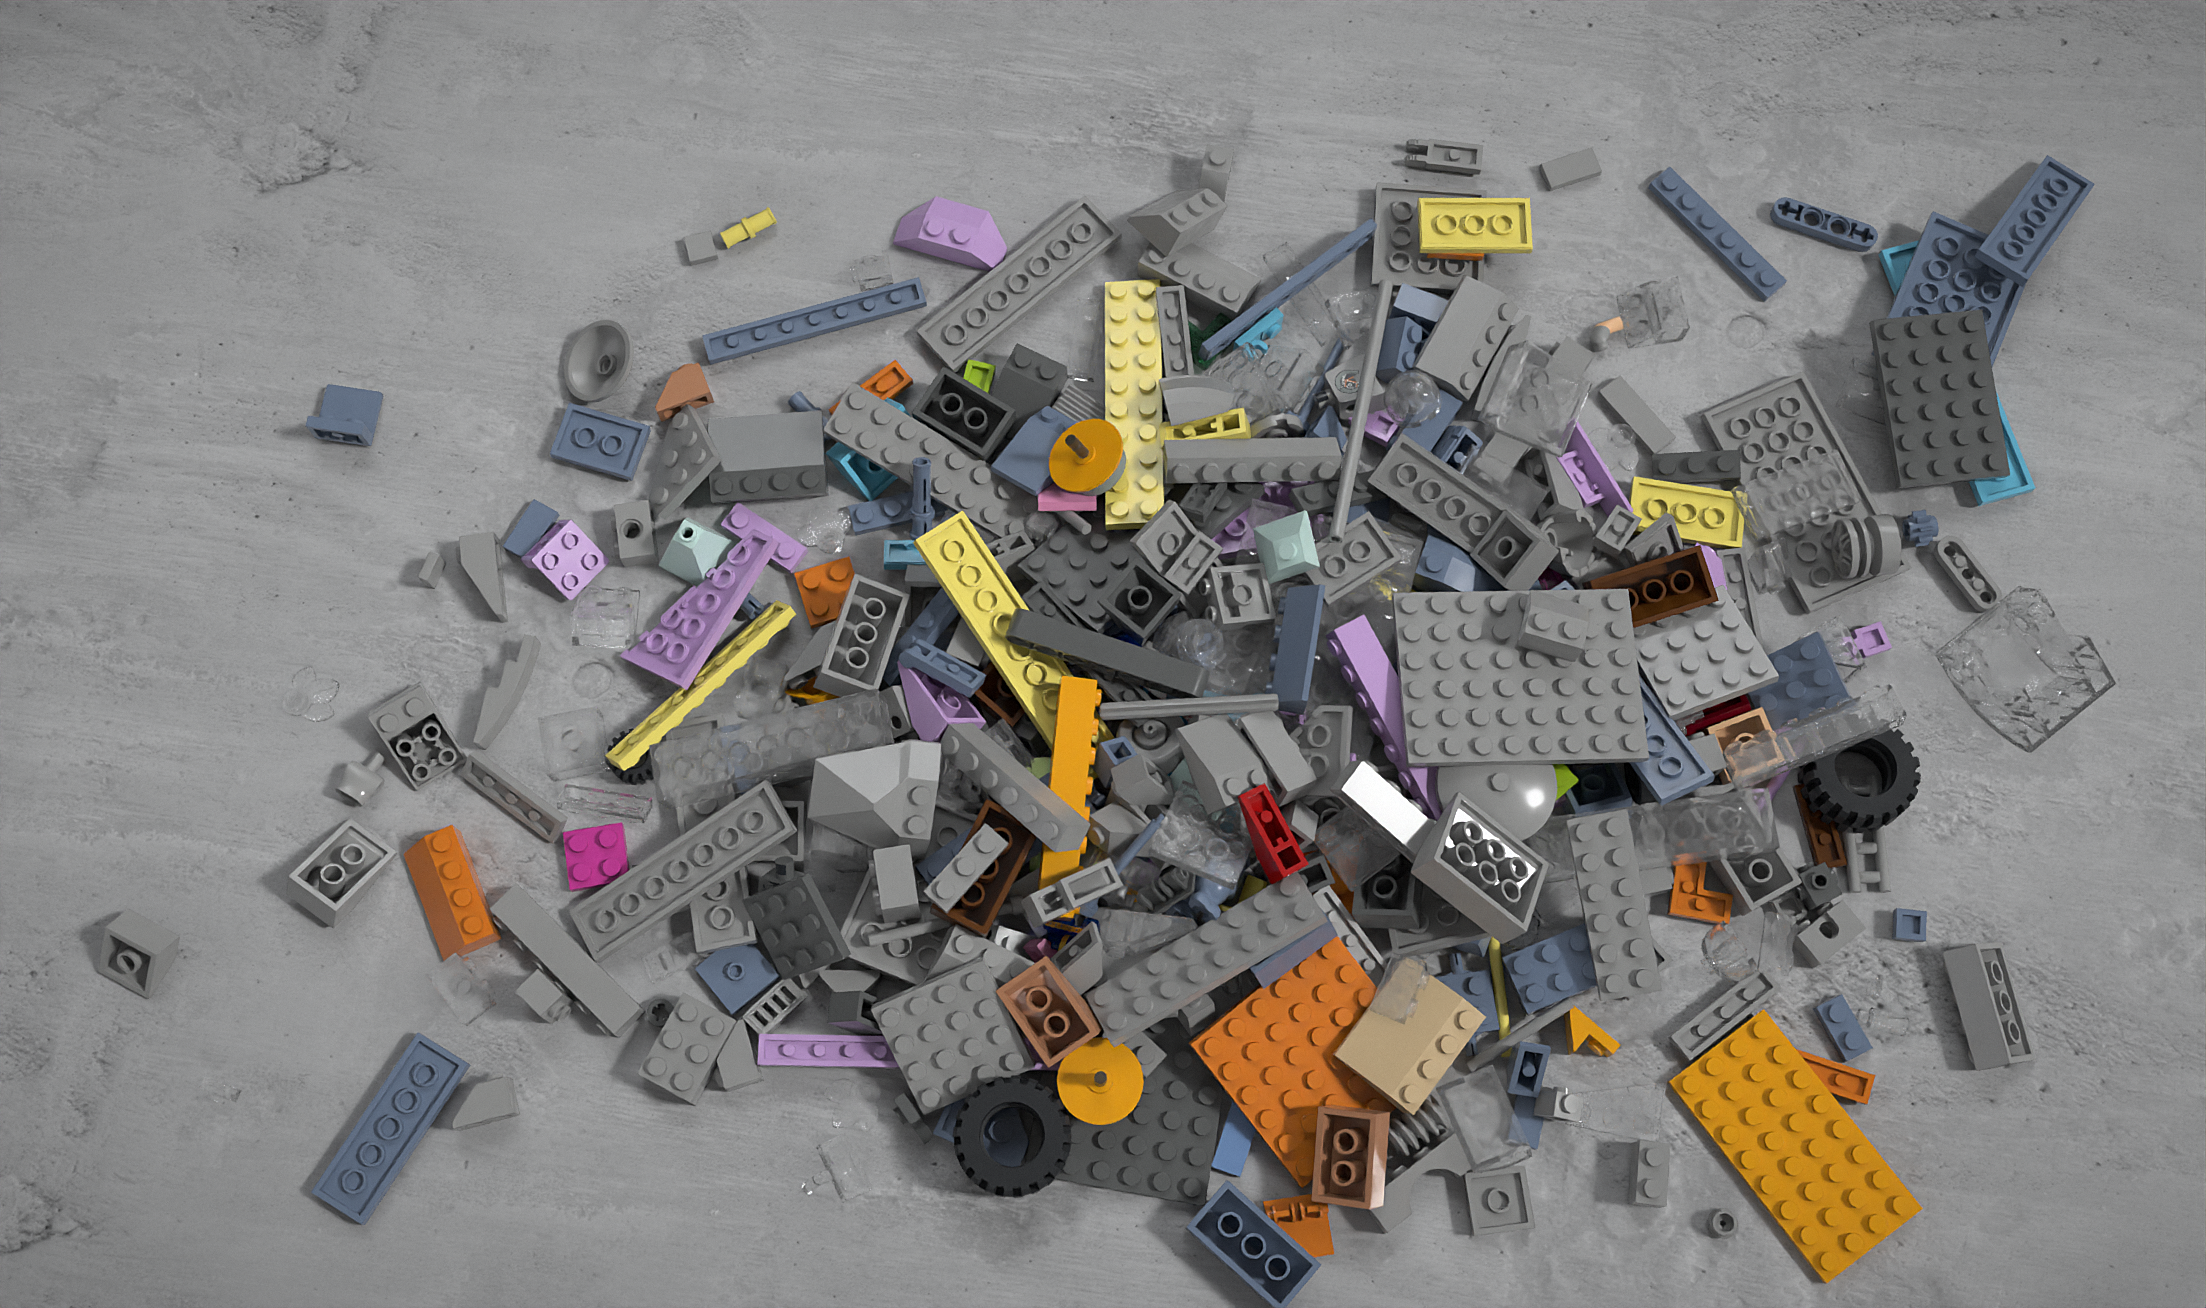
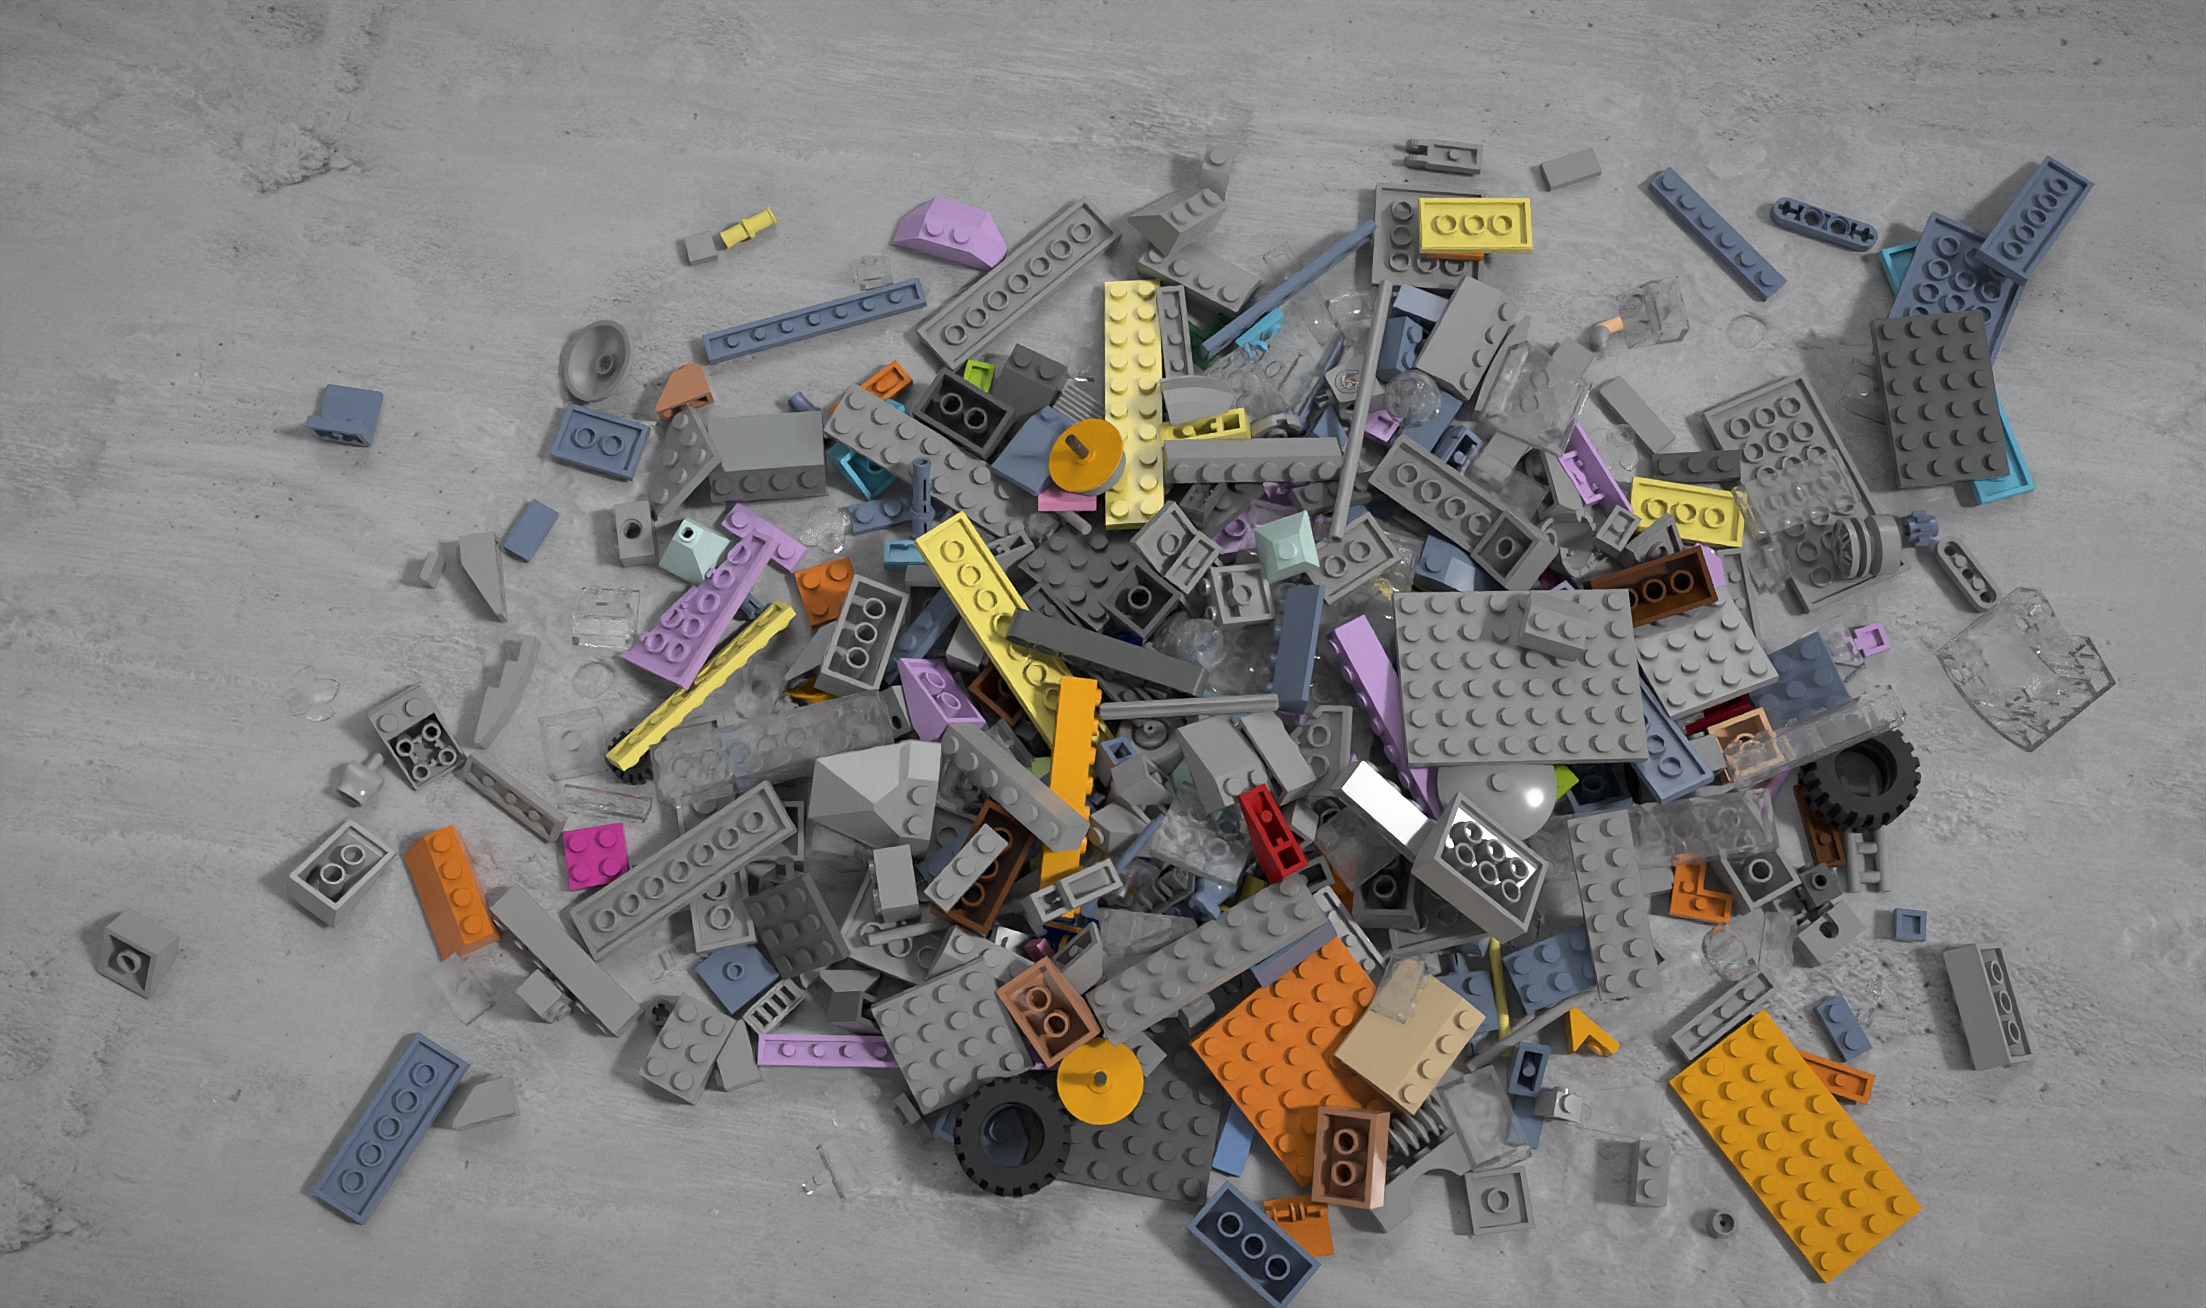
(566, 558): lavender bracket -> none
(942, 667): sand blue plate -> none

